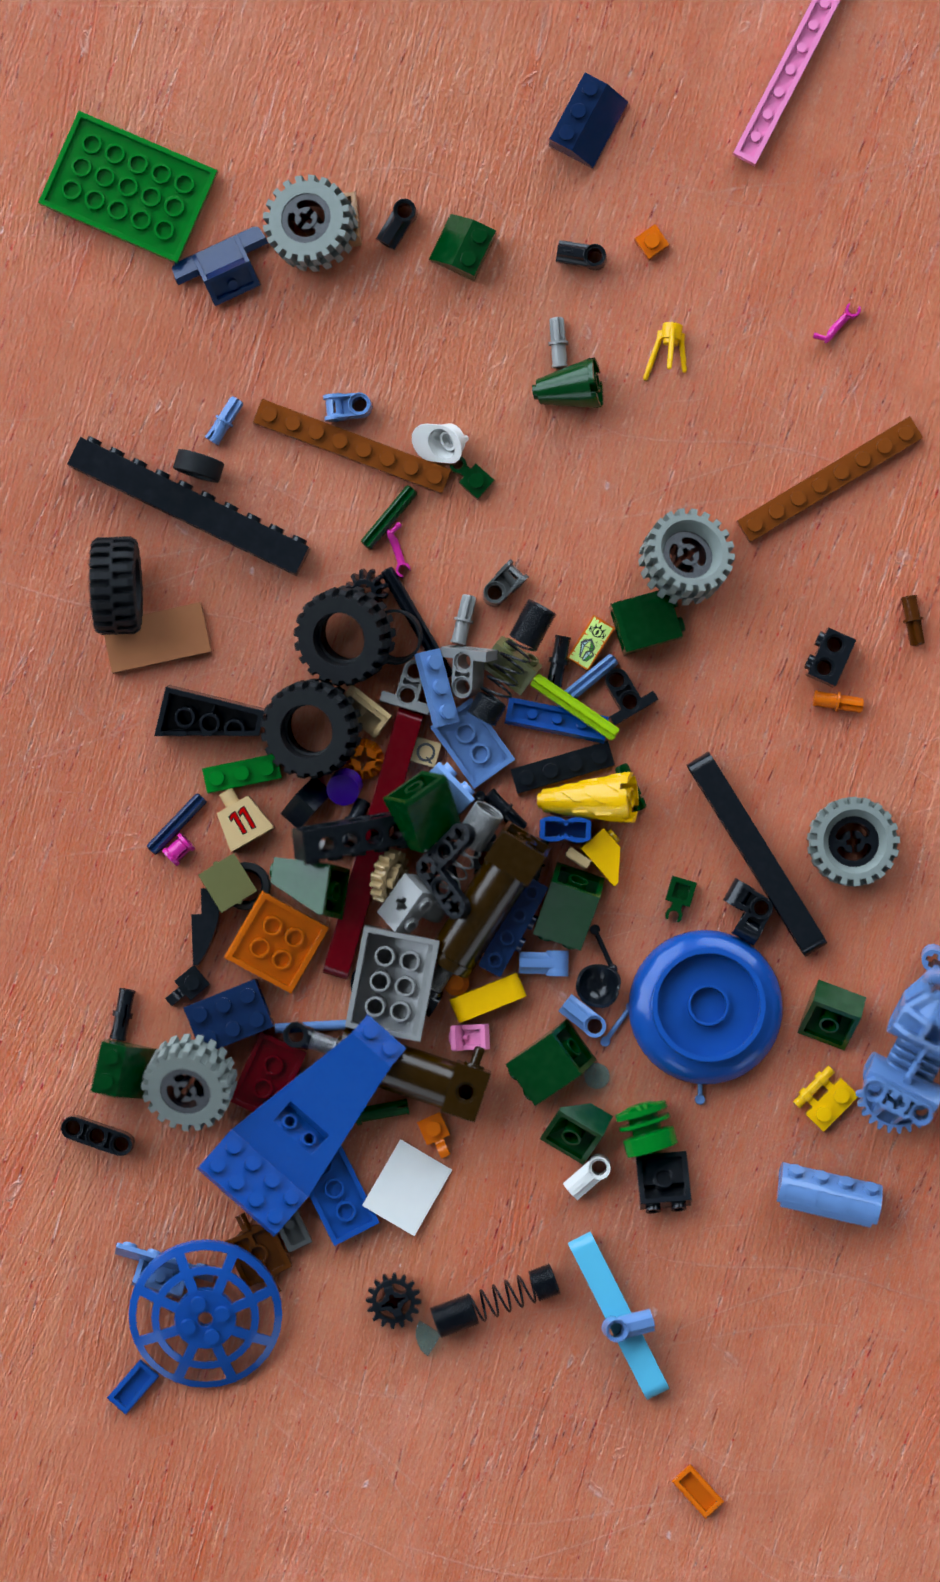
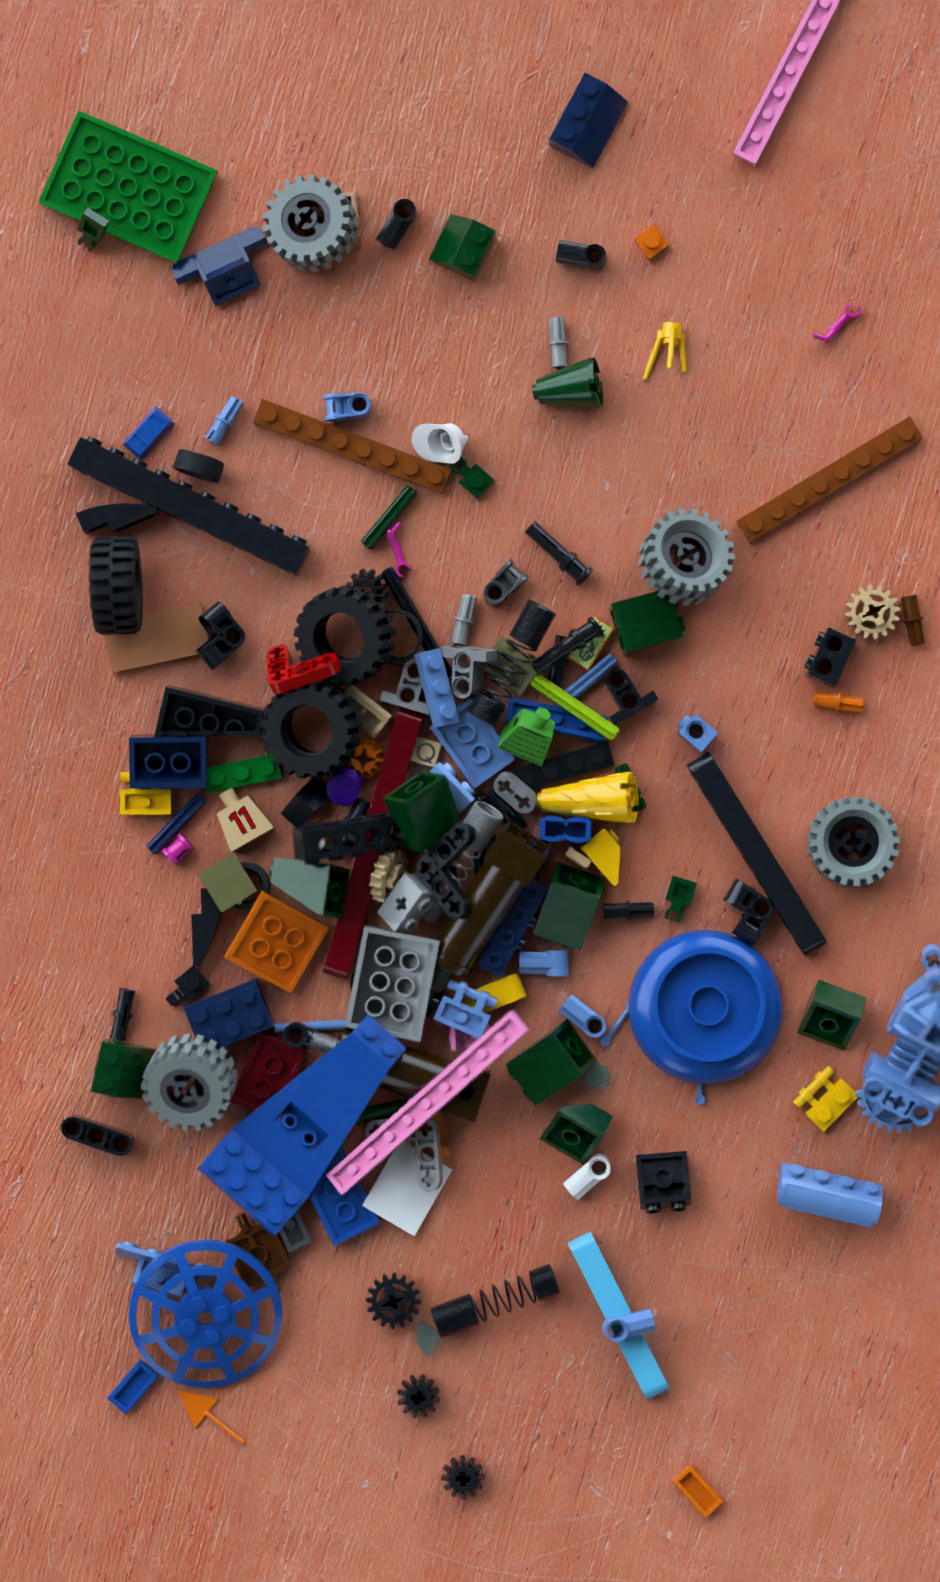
(93, 228): none -> dark green plate
(115, 516): none -> black slope
(144, 801): none -> yellow plate
(148, 433): none -> blue tile
(168, 761): none -> dark blue slope
(199, 1406): none -> orange piece
(218, 622): none -> black piece
(285, 676): none -> red beam
(421, 1141): none -> light grey beam
(424, 1402): none -> black gear
(427, 1102): none -> bright pink plate
(455, 1482): none -> black gear
(462, 1016): none -> medium blue plate
(515, 792): none -> light grey beam
(528, 735): none -> bright green torso
(567, 561): none -> black pin
(576, 640): none -> black pin
(595, 929): black hinge -> none
(598, 985): black helmet -> none
(628, 910): none -> black axle
(646, 1128): green wheel -> none
(708, 732): none -> medium blue brick
(878, 622): none -> tan gear

